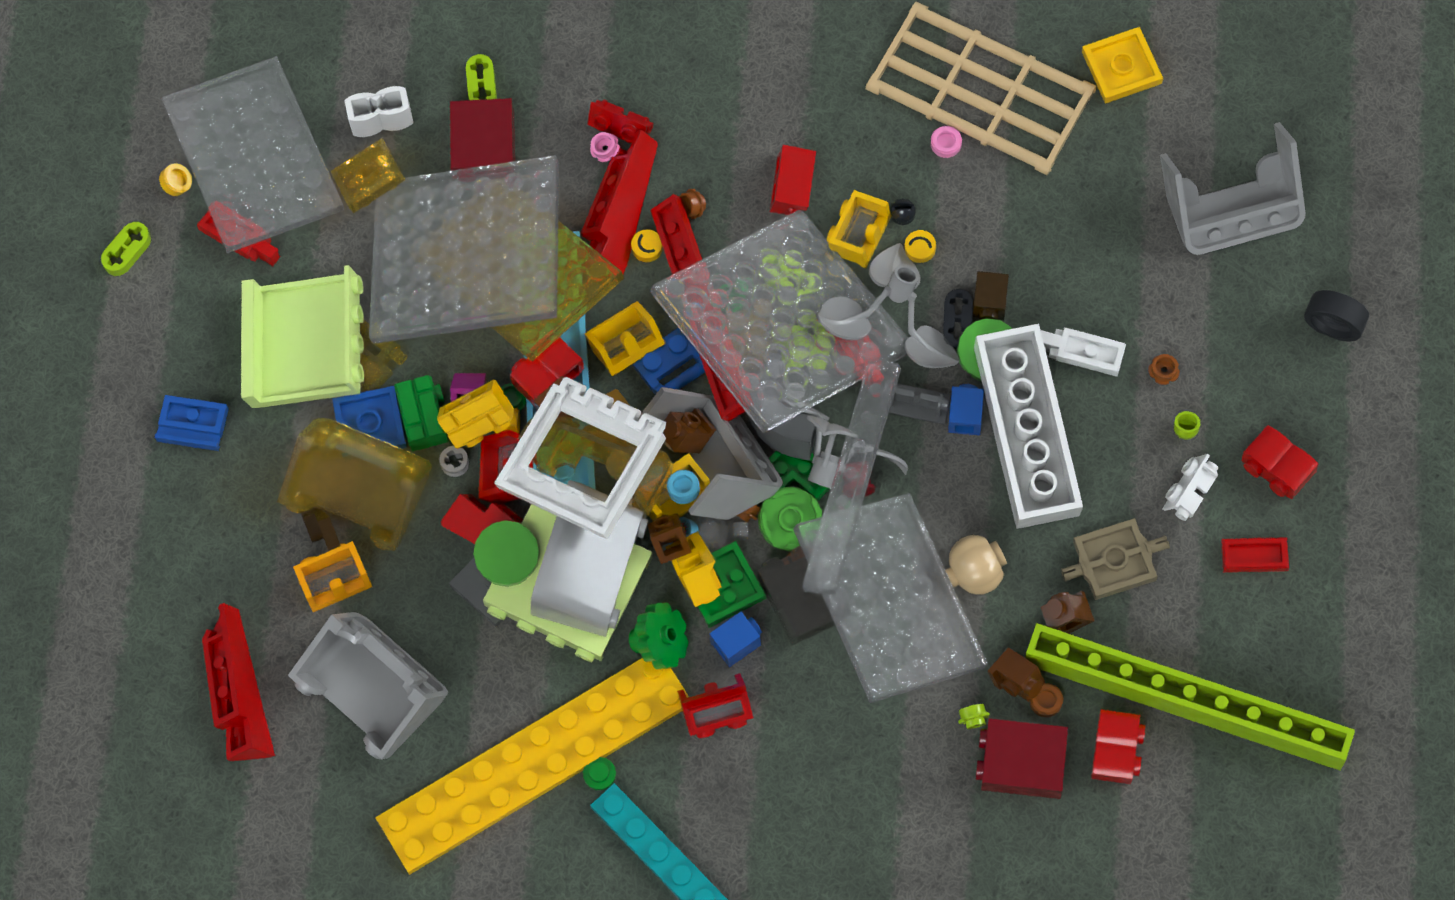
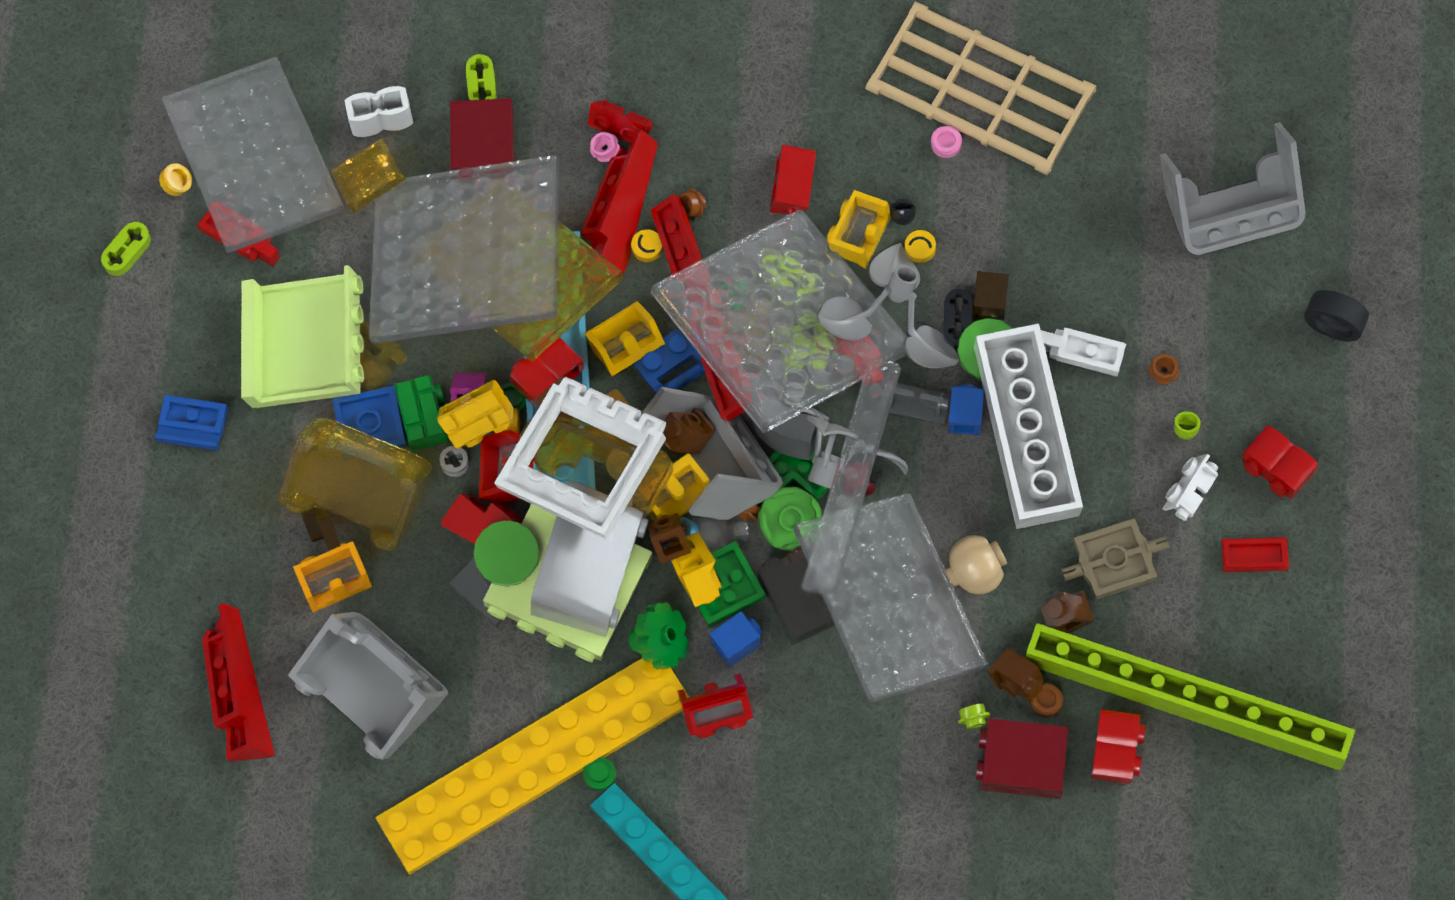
(683, 486): medium azure tile -> none
(1122, 65): yellow plate -> none

